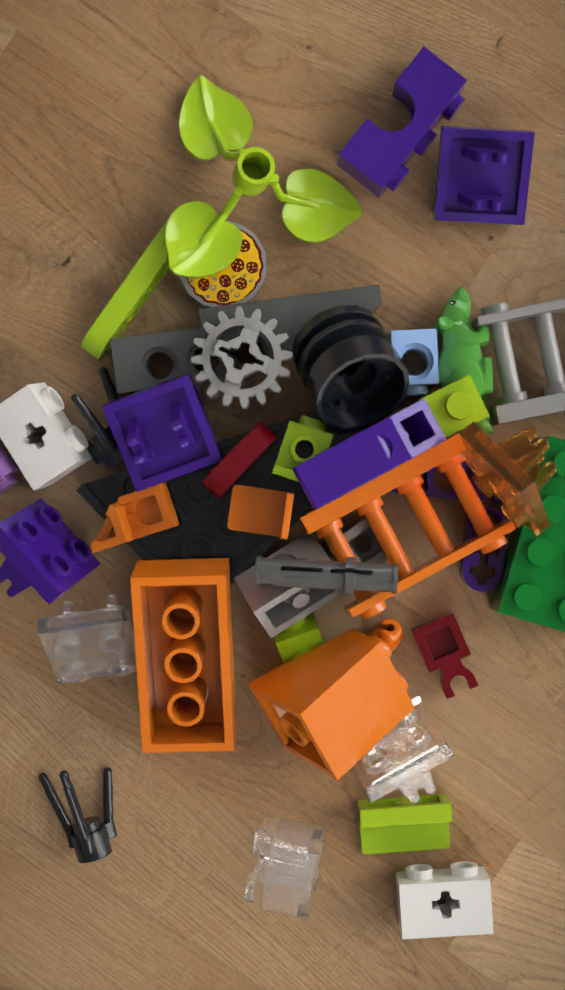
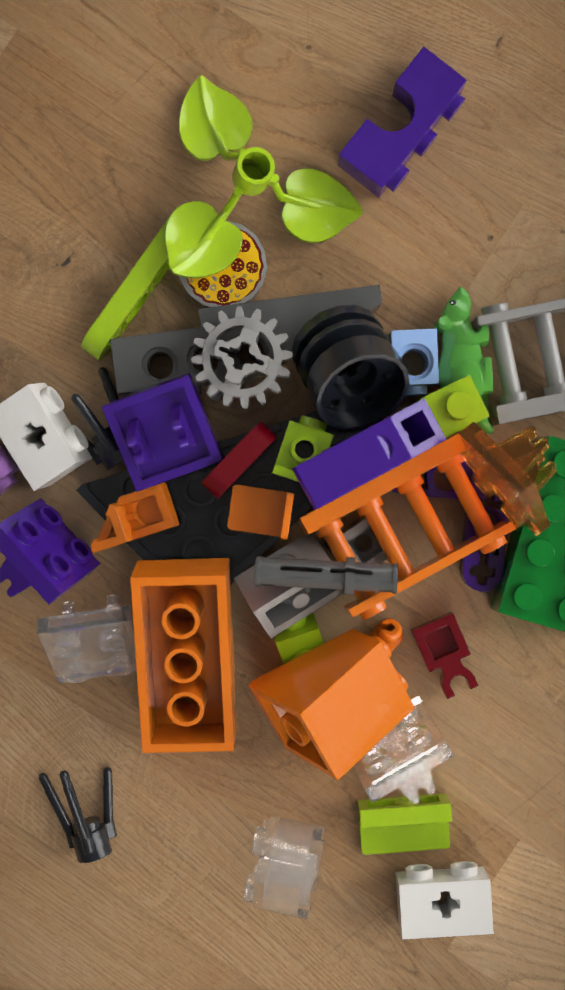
(483, 175): dark purple plate -> none

